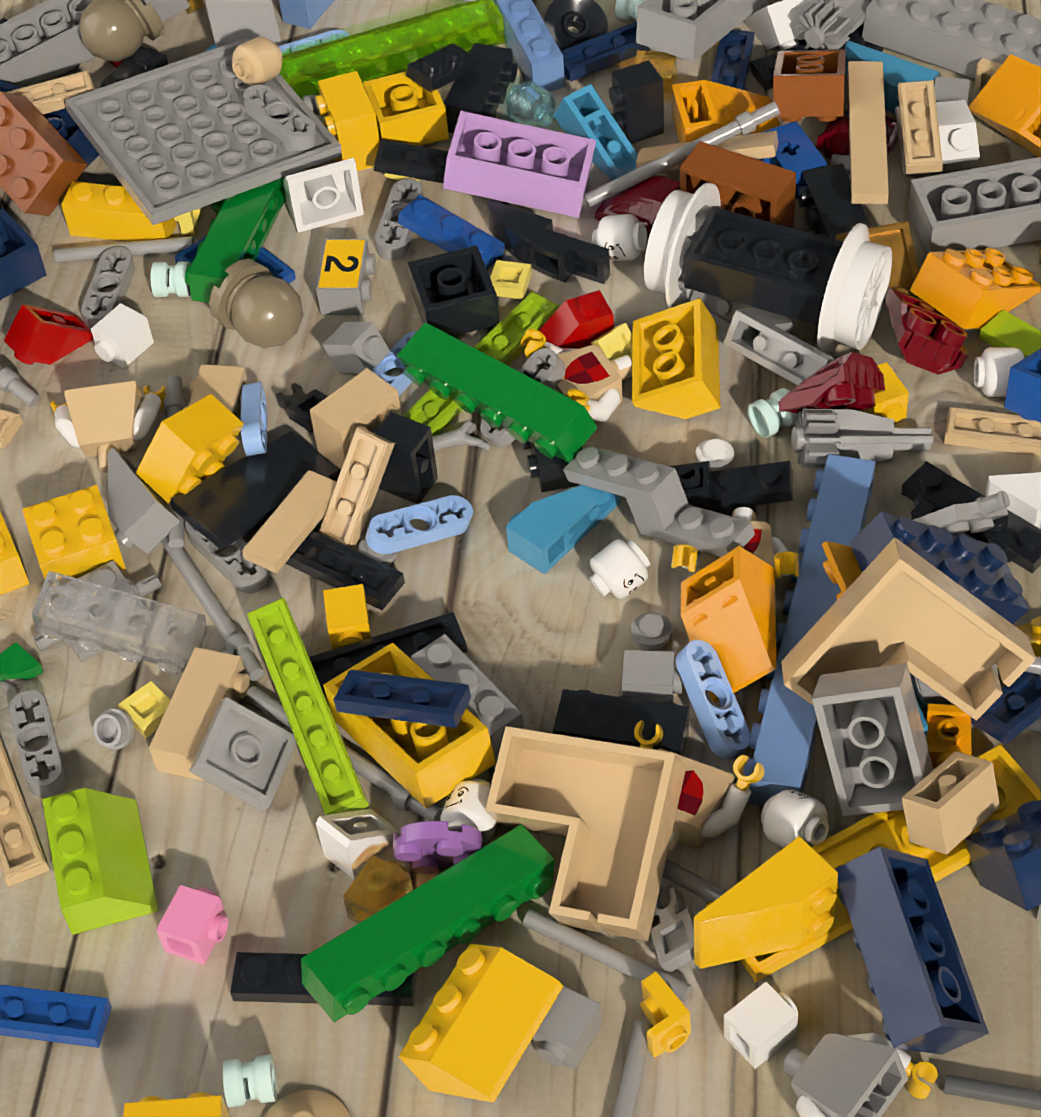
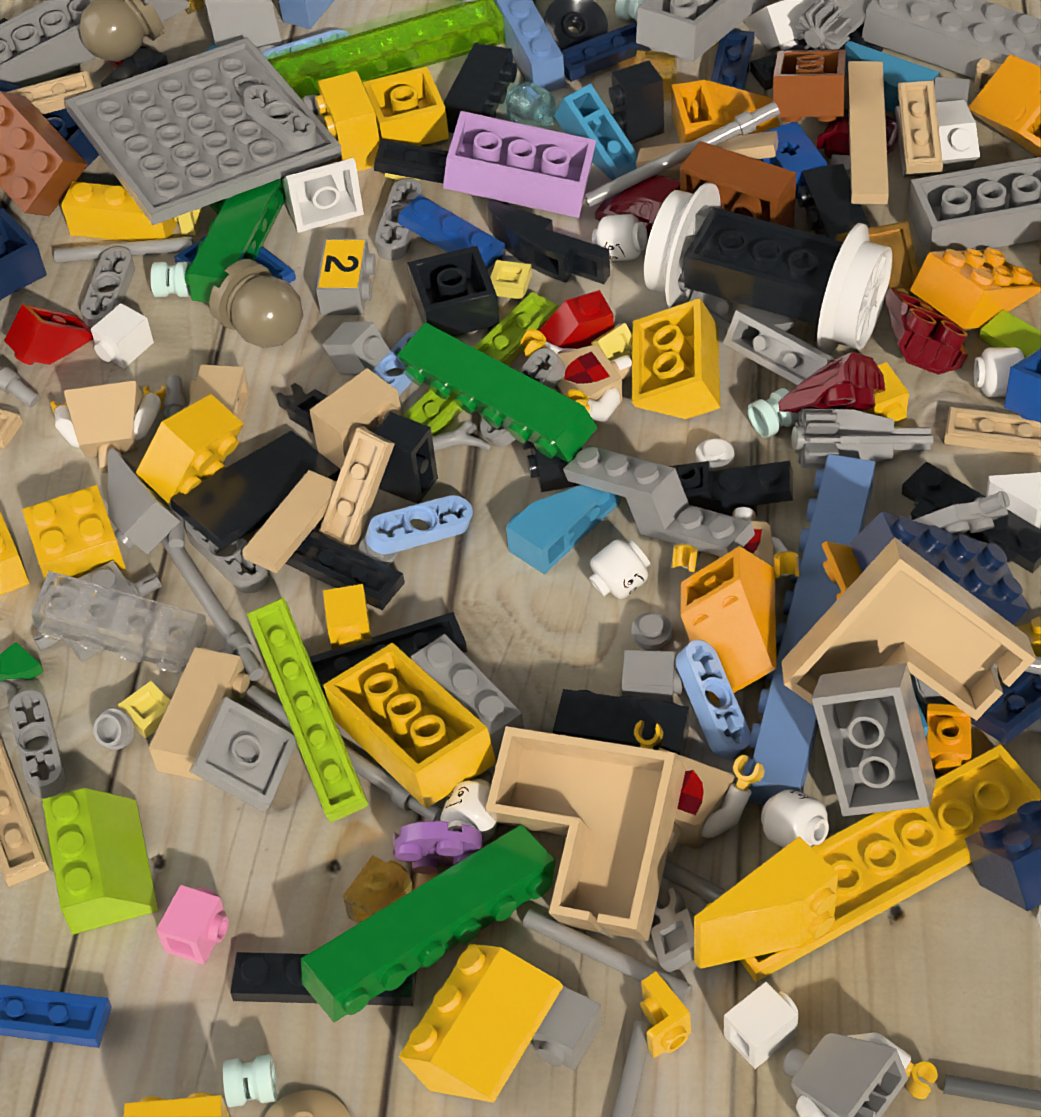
(254, 416): light blue beam -> none
(257, 61): tan head -> none
(353, 838): white slope -> none
(402, 698): dark blue plate -> none
(441, 67): black plate -> none
(909, 952): dark blue brick -> none
(951, 802): tan brick -> none

